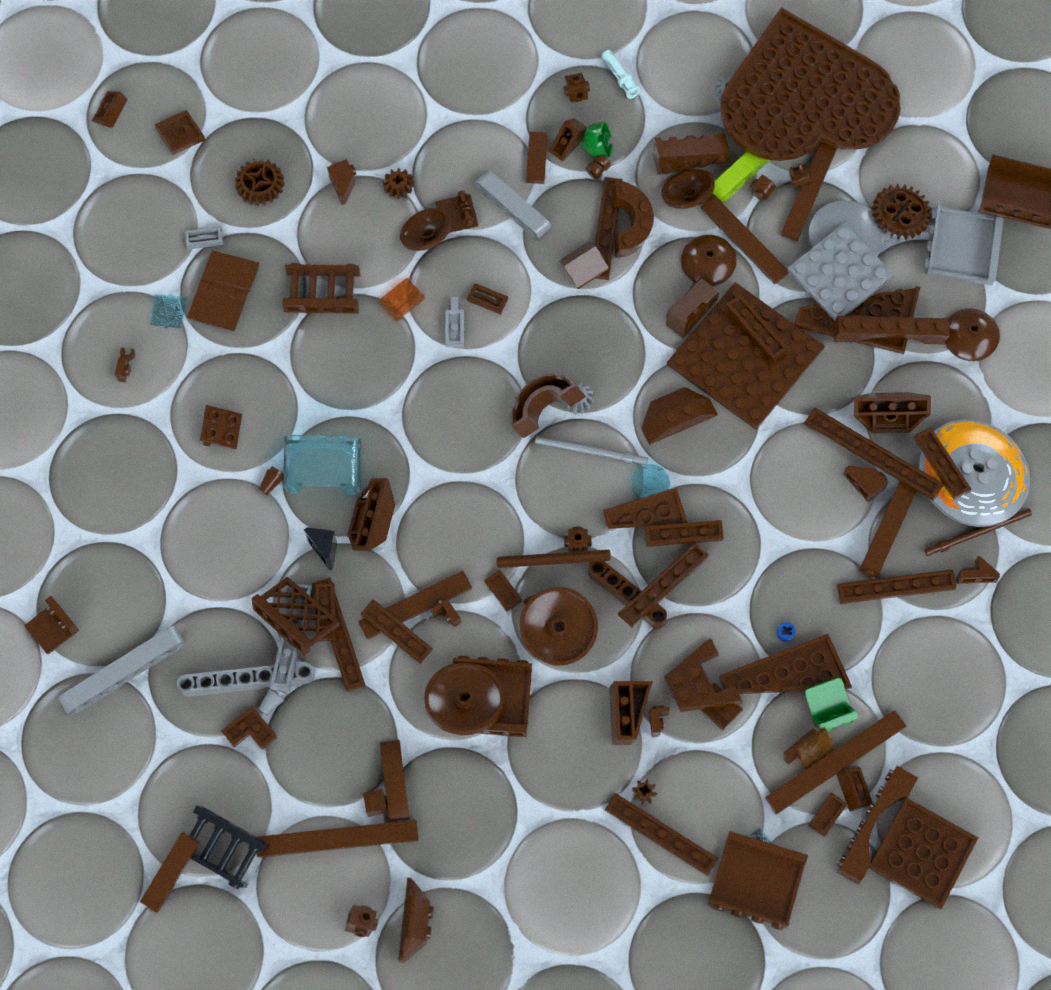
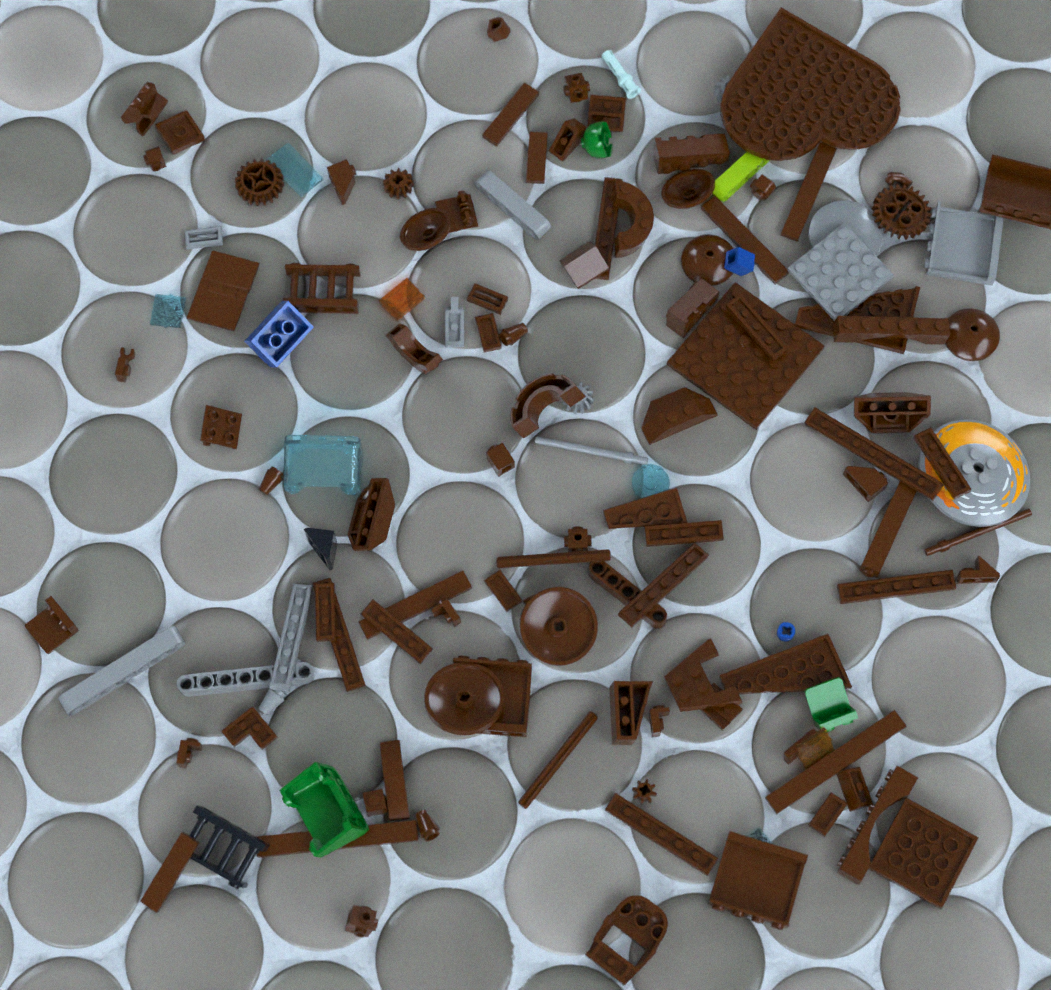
(110, 109): reddish brown slope -> none
(145, 108): none -> reddish brown piece
(154, 159): none -> reddish brown plate
(184, 753): none -> reddish brown bracket
(279, 334): none -> blue brick
(283, 622): reddish brown fence -> none
(295, 169): none -> clear light blue piece
(325, 808): none -> green windscreen
(413, 350): none -> reddish brown arch
(415, 921): reddish brown wedge -> none
(427, 827): none -> reddish brown cone
(488, 333): none -> reddish brown tile
(498, 29): none -> reddish brown plate
(500, 459): none -> reddish brown brick
(510, 114): none -> reddish brown tile
(512, 334): none -> reddish brown cone
(558, 760): none -> reddish brown axle
(597, 167): reddish brown wheel -> none
(607, 109): none -> reddish brown slope
(642, 923): none -> reddish brown slope
(739, 261): none -> blue brick
(799, 175): reddish brown tile -> none
(899, 177): none -> reddish brown arm

